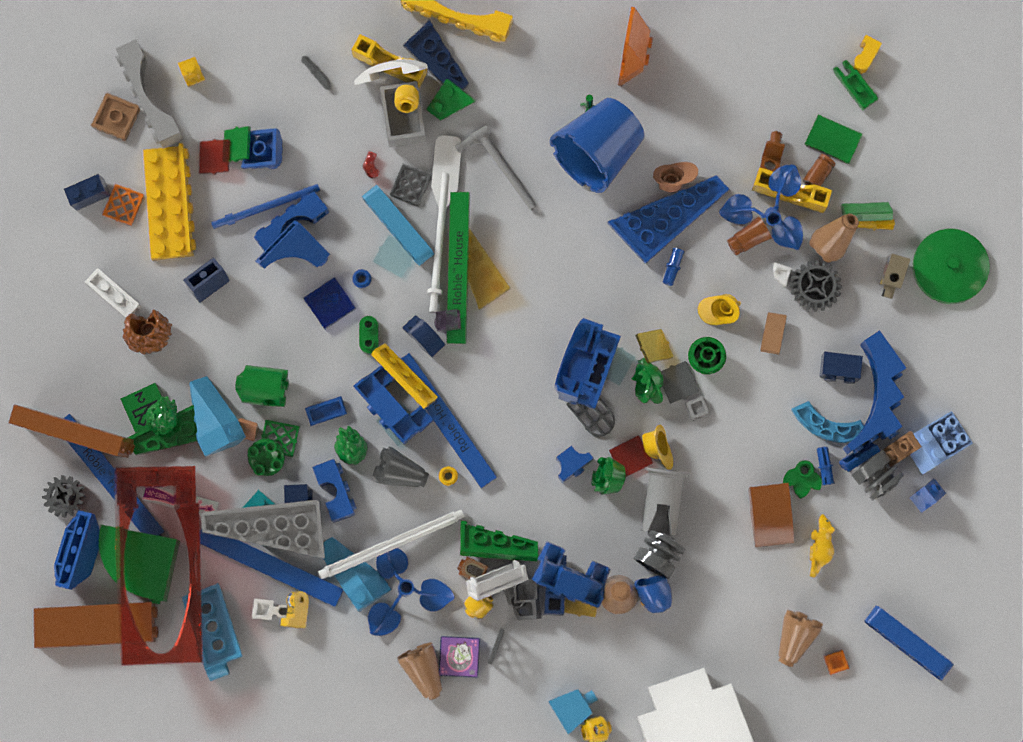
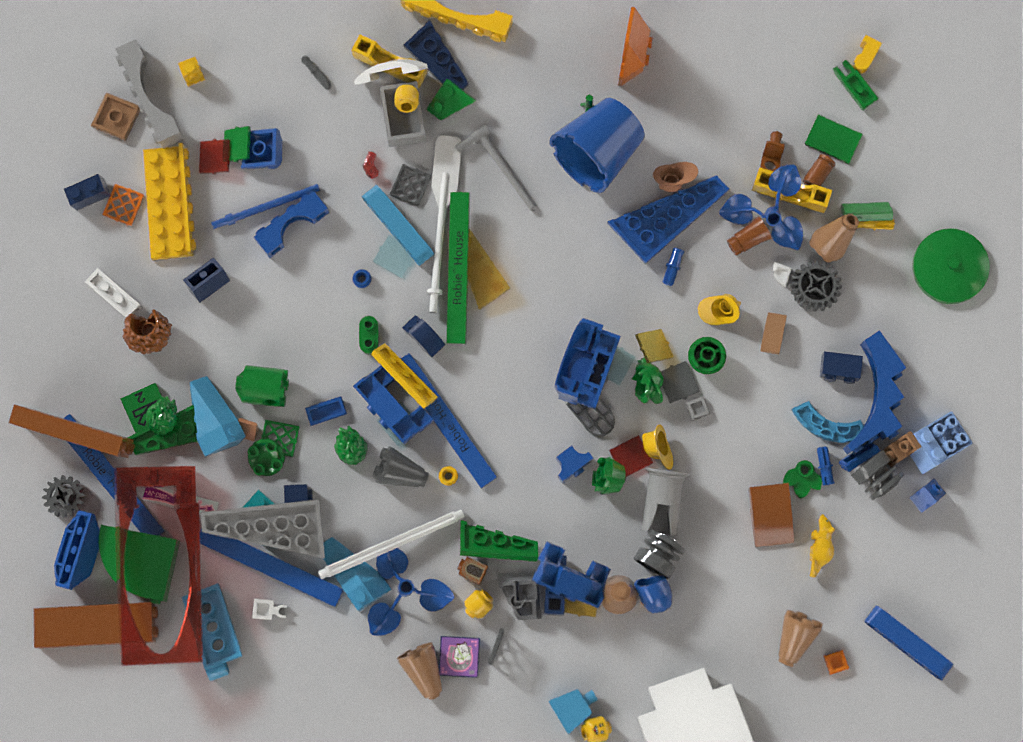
(296, 243): blue arch -> none
(296, 611): yellow leg -> none
(329, 303): clear blue tile -> none
(330, 474): blue arch -> none
(447, 320): bracket -> none
(496, 580): white container -> none
(896, 266): dark tan torso -> none

